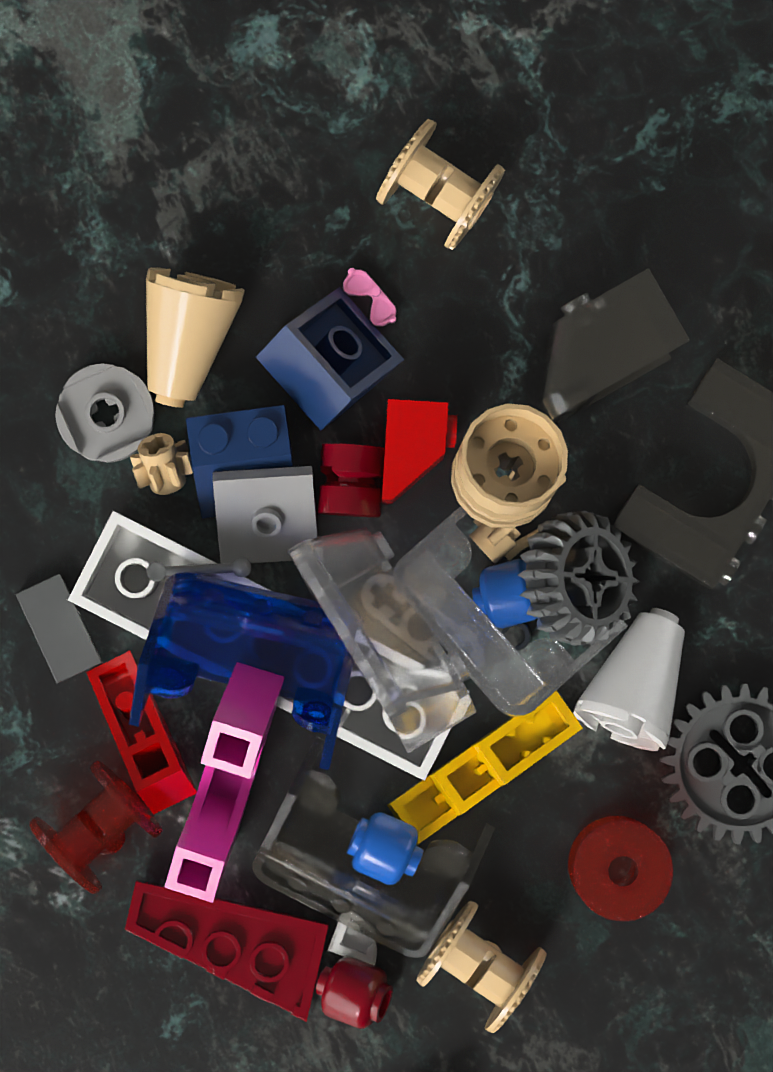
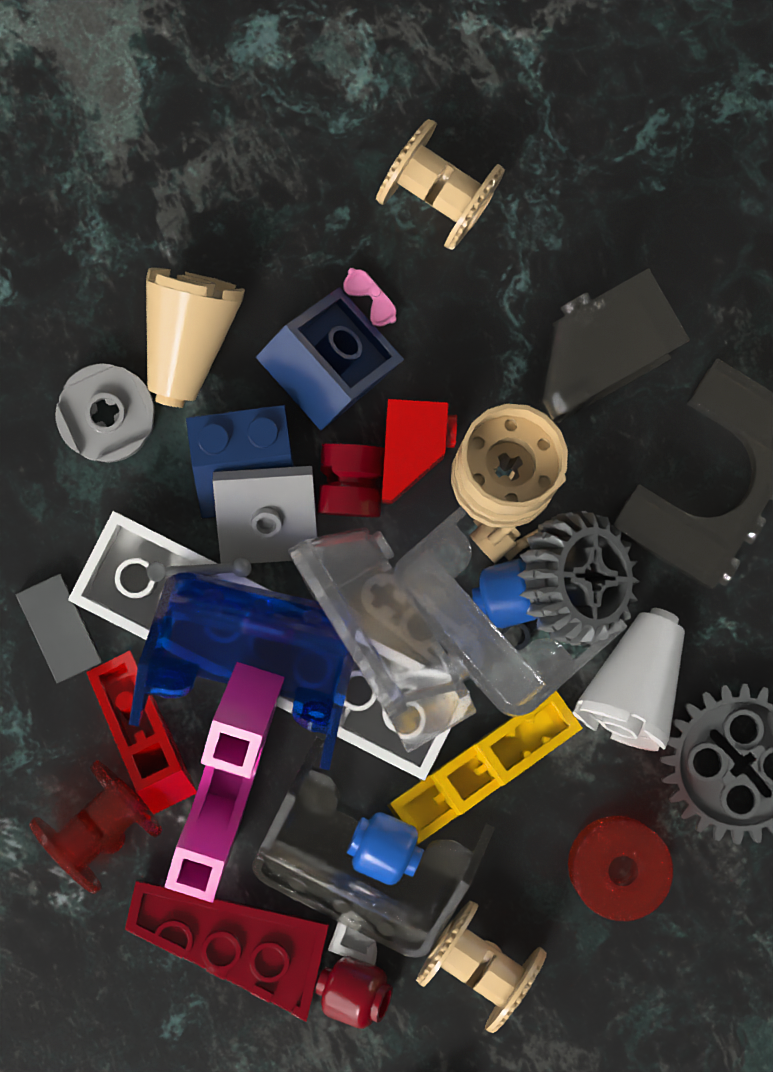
(161, 464): tan gear -> none

